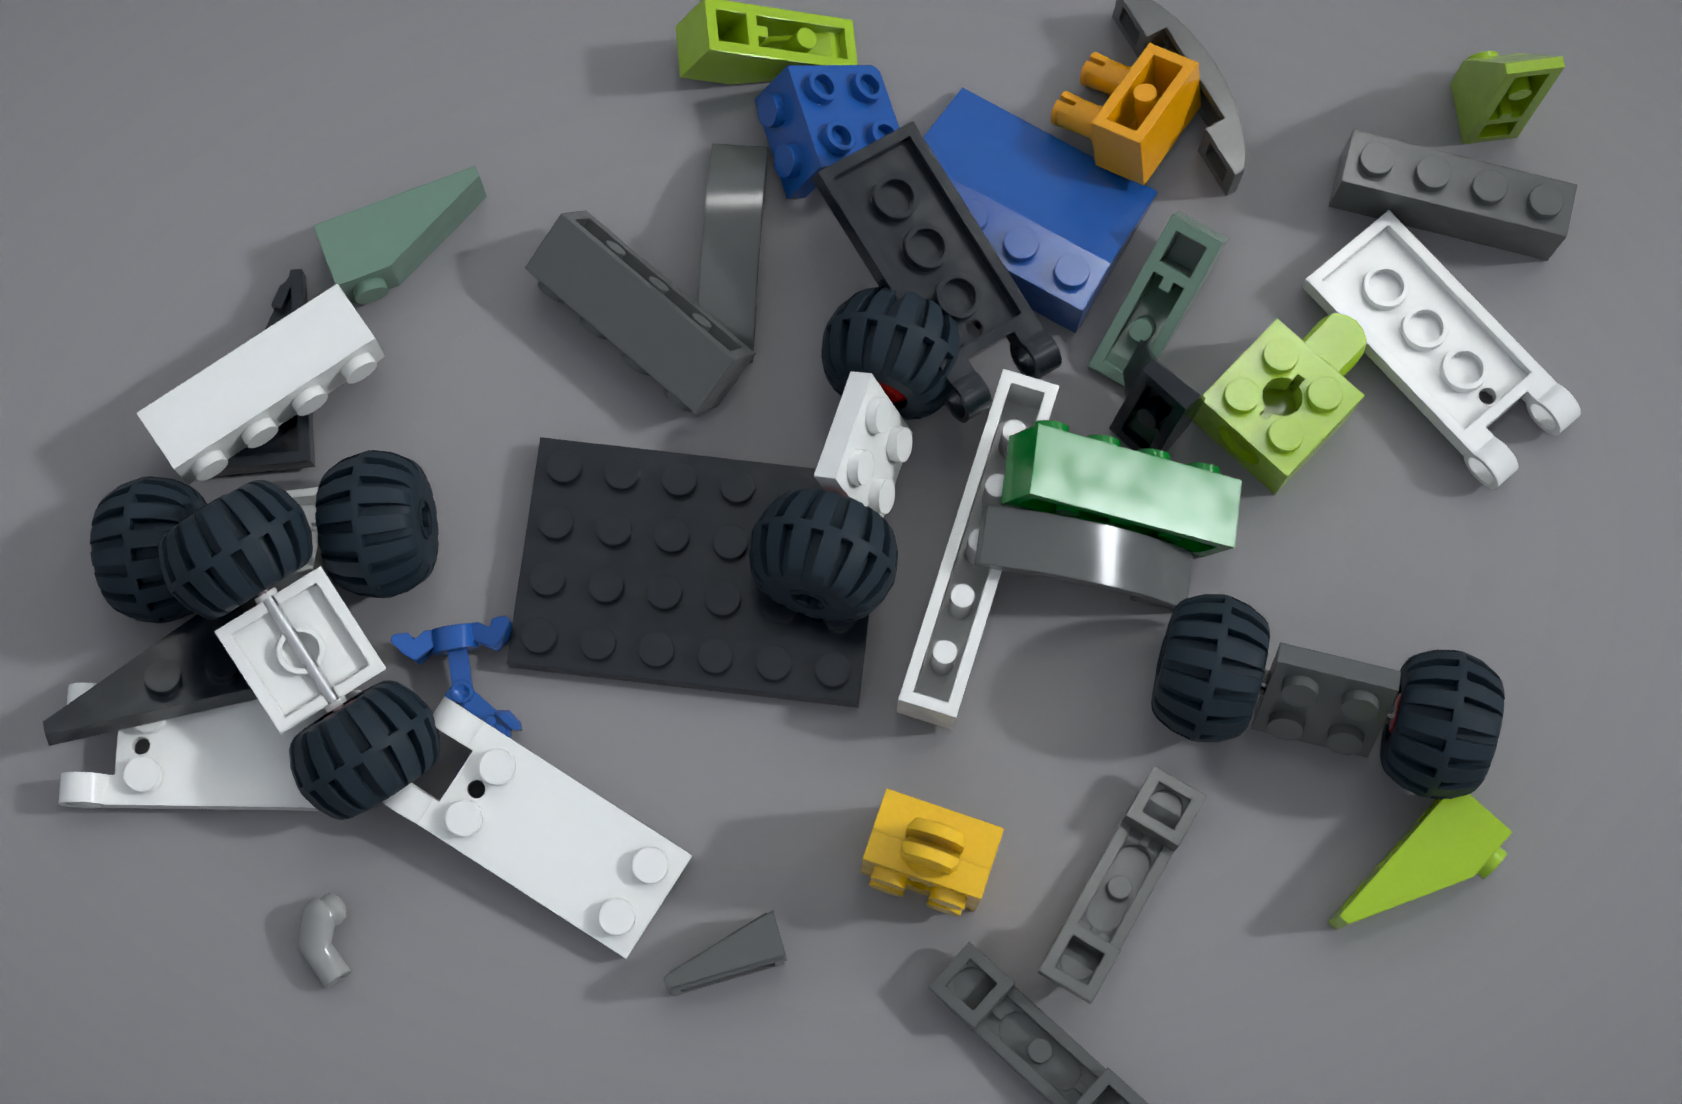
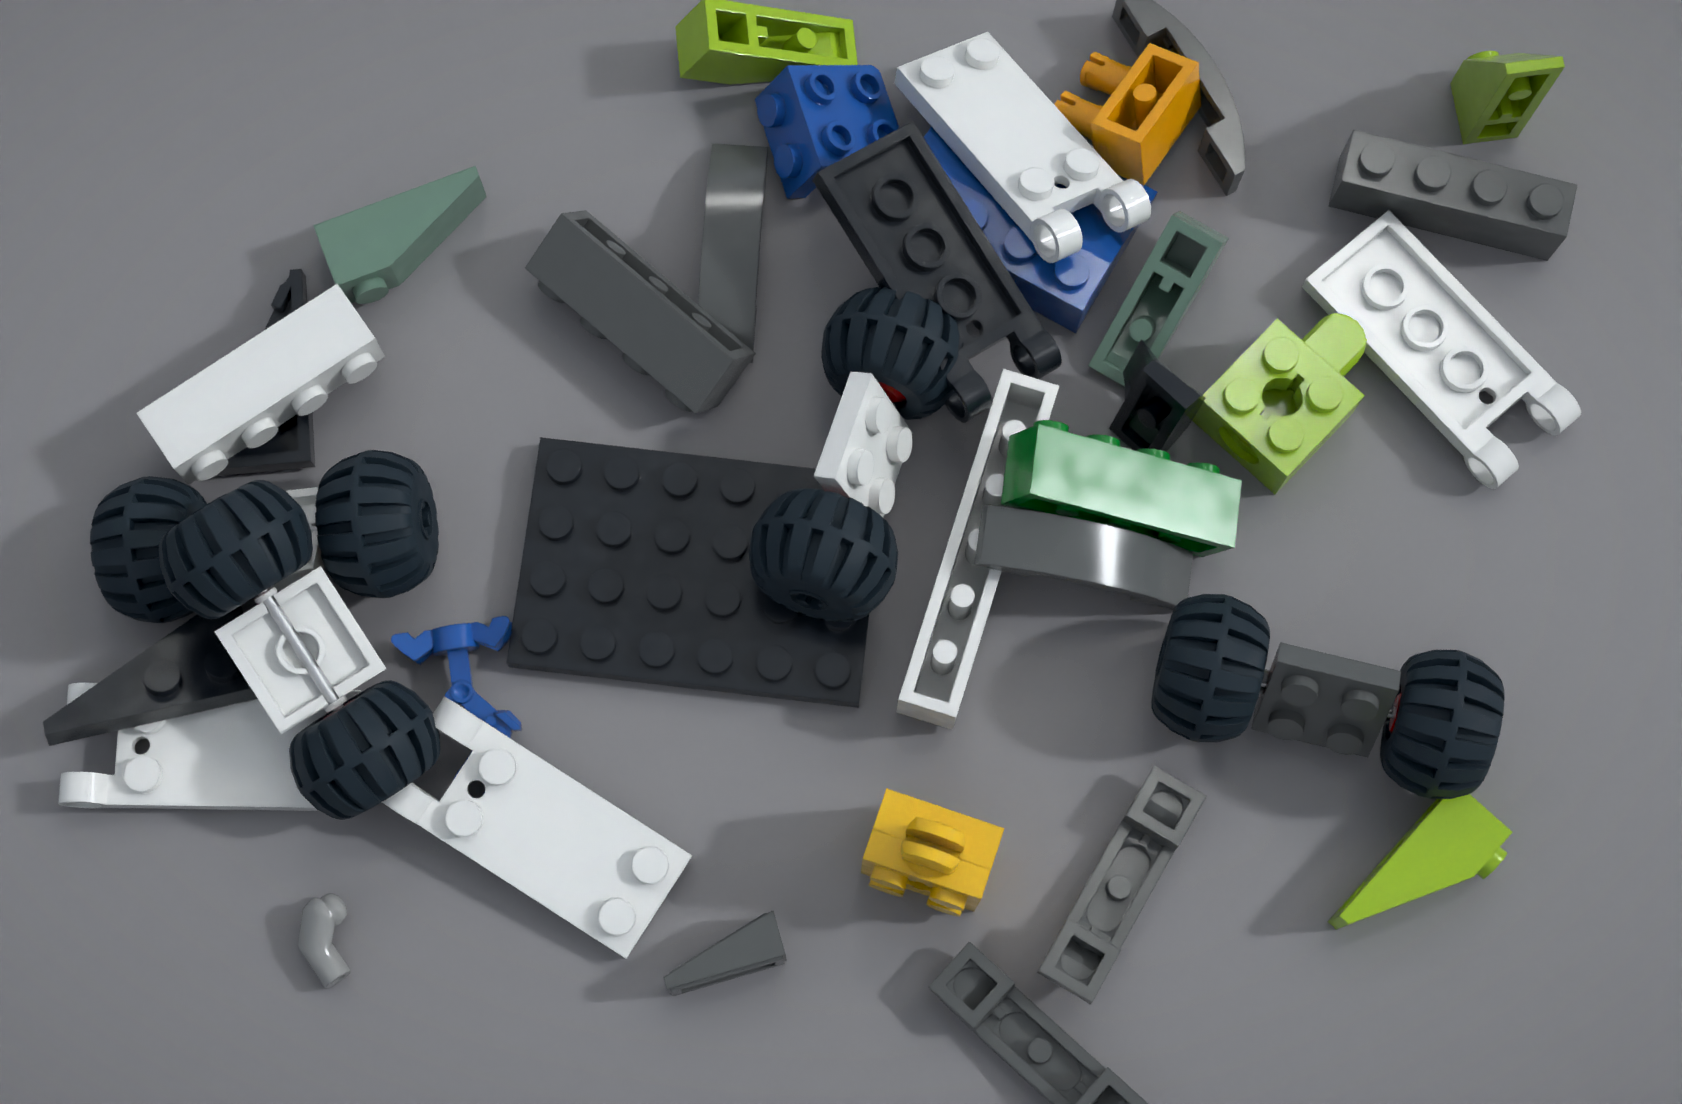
(1019, 144): none -> white hinge

